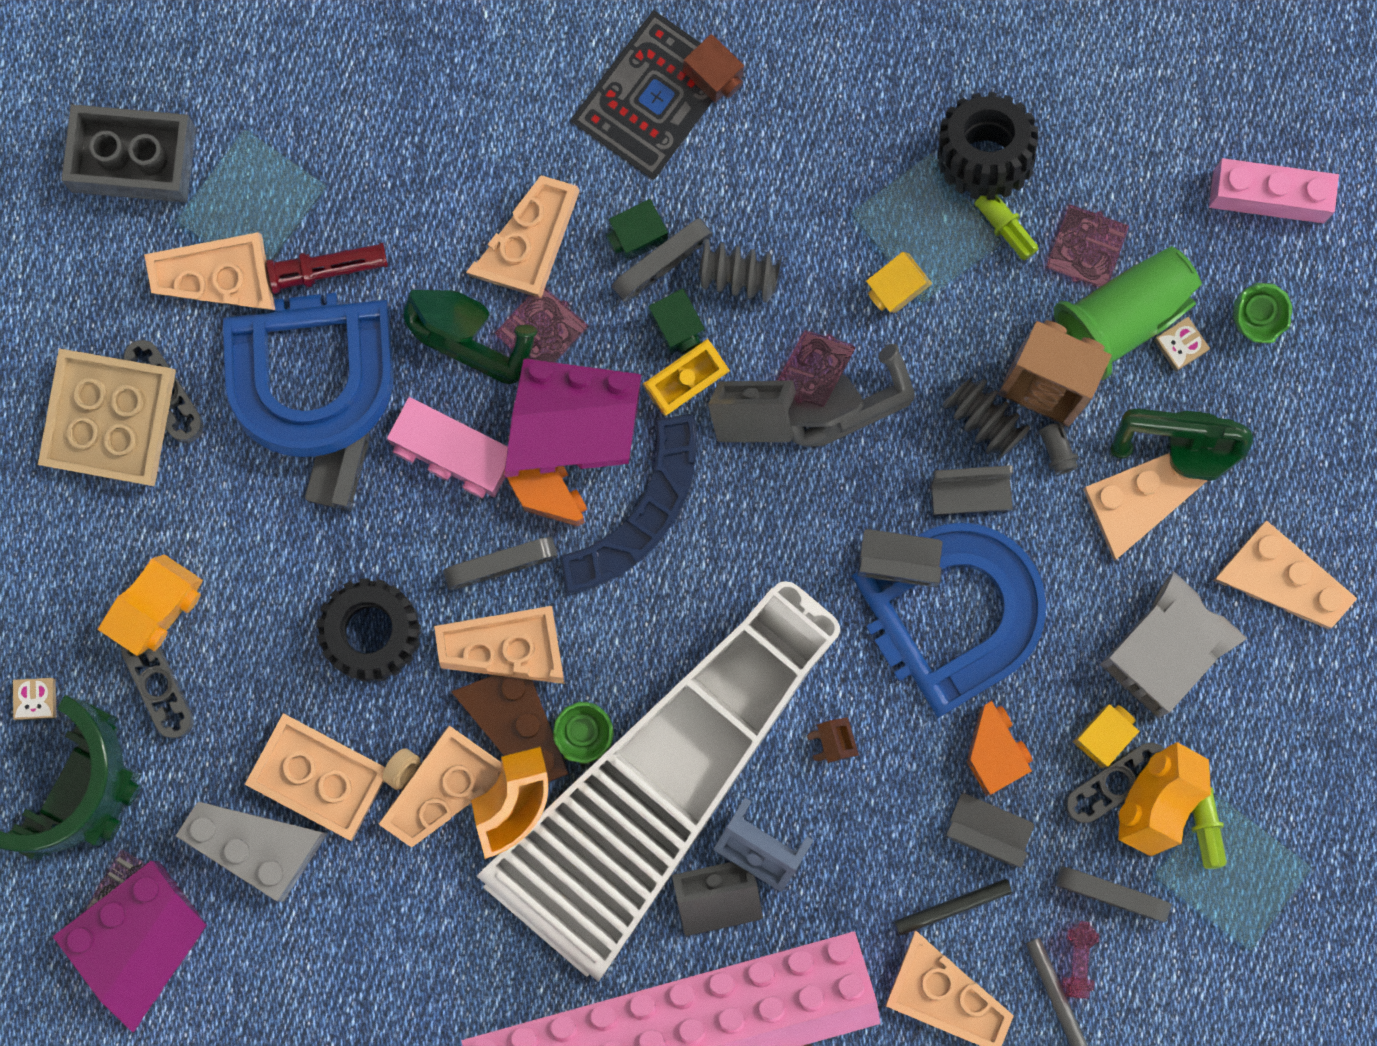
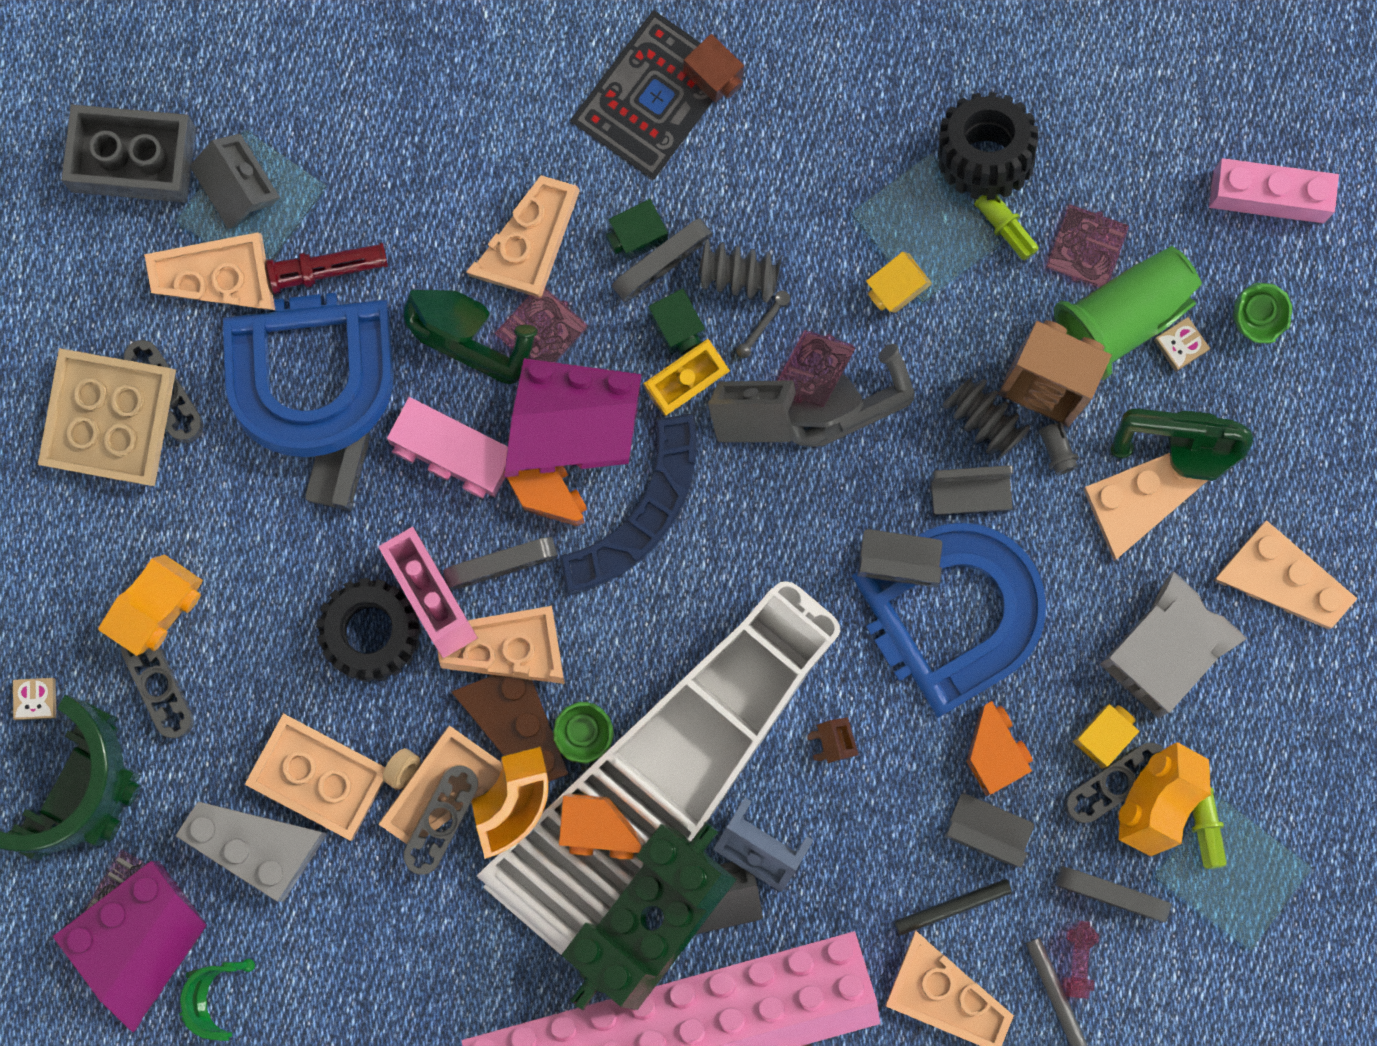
(194, 999): none -> green helmet
(233, 179): none -> dark grey panel
(427, 592): none -> bright pink brick
(435, 851): none -> dark grey beam
(597, 824): none -> orange slope
(621, 951): none -> dark green brick
(781, 299): none -> dark grey hinge

